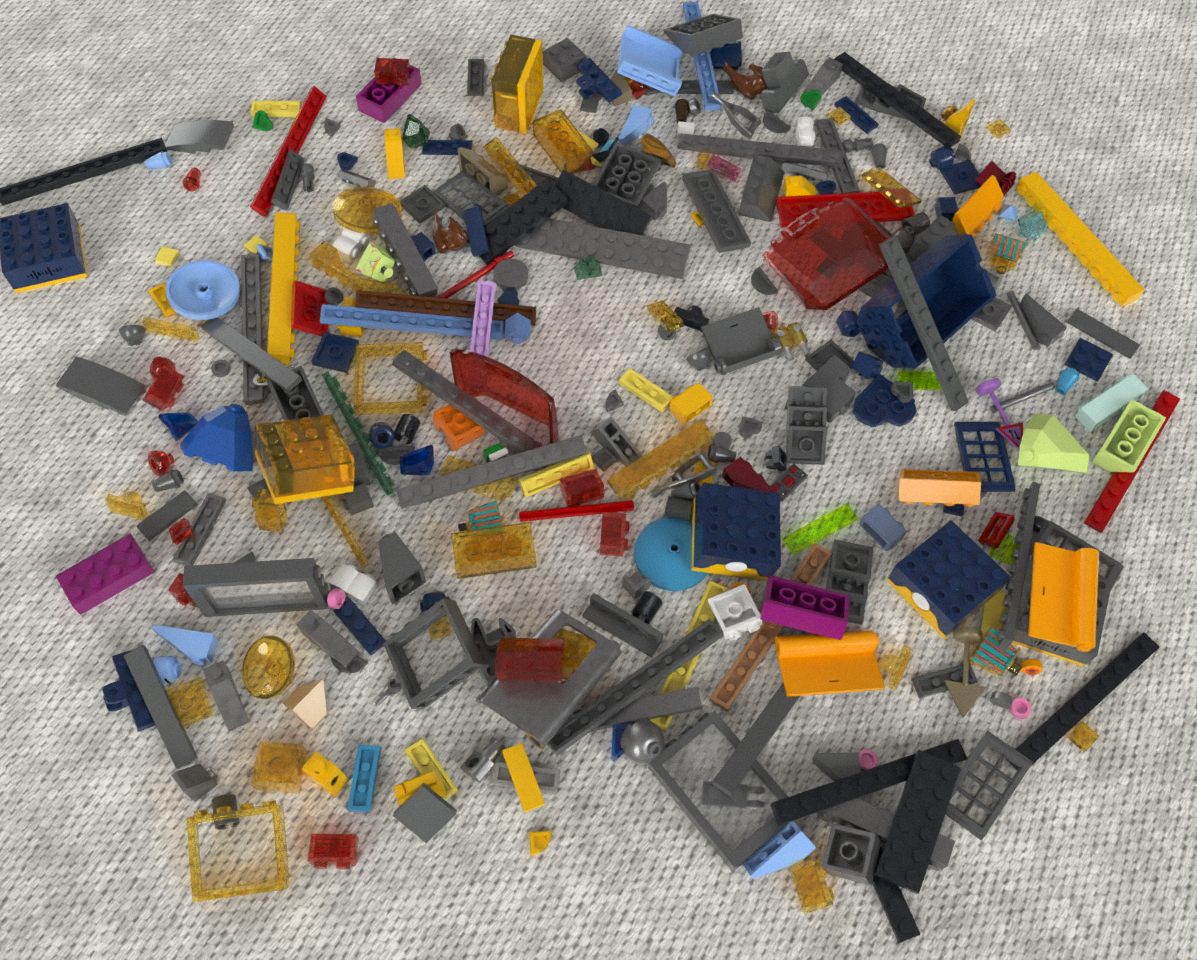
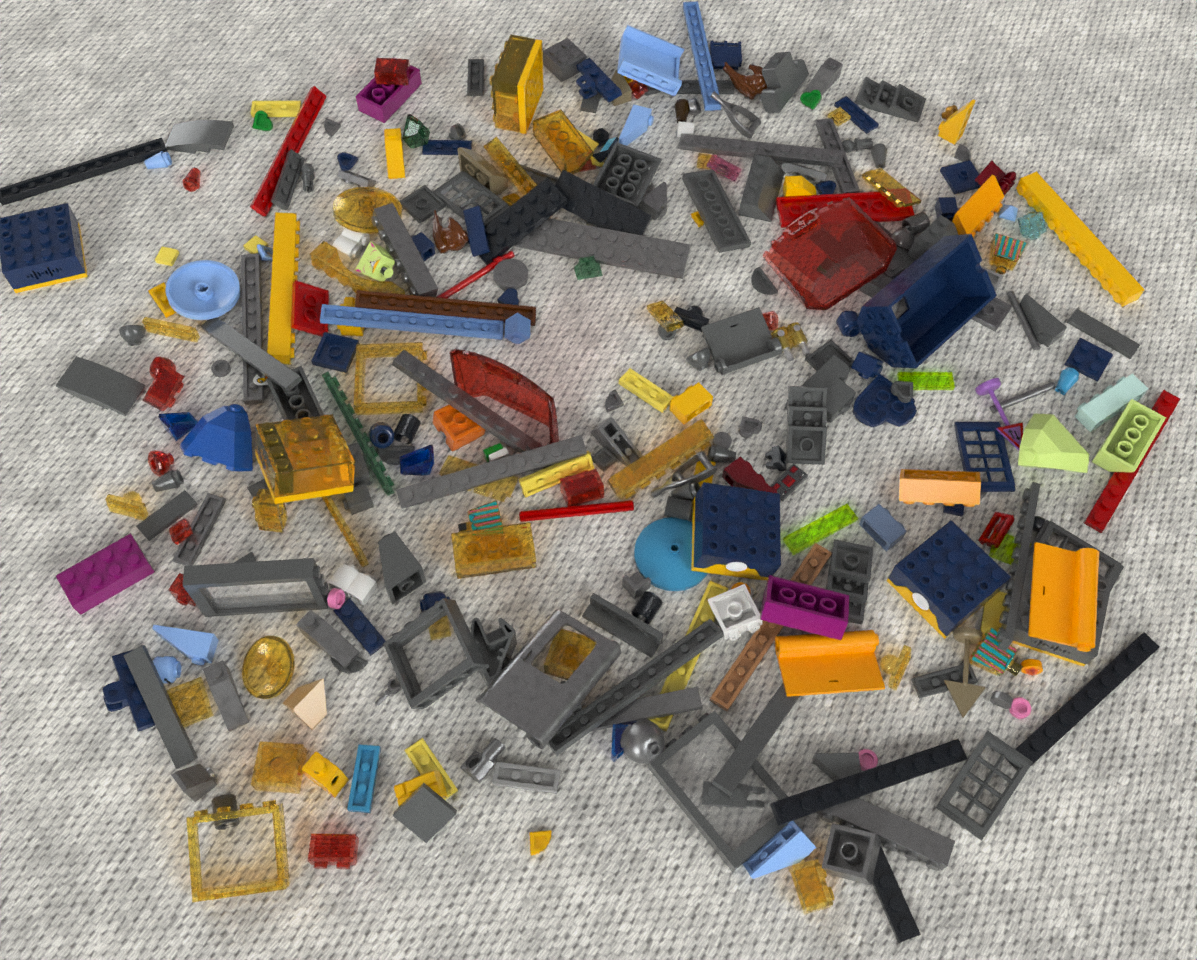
(333, 296): dark grey tile -> none
(483, 317): lavender plate -> none
(523, 778): yellow tile -> none
(530, 659): clear red slope -> none
(613, 534): clear red brick -> none
(655, 147): pearl gold slope -> none
(705, 33): dark grey slope -> none
(774, 124): dark grey tile -> none
(804, 132): white brick -> none
(898, 101): black plate -> none
(917, 821): black plate -> none
(923, 322): dark grey plate -> none
(942, 157): dark blue head -> none
(998, 128): clear yellow tile -> none
(1083, 736): clear yellow plate -> none

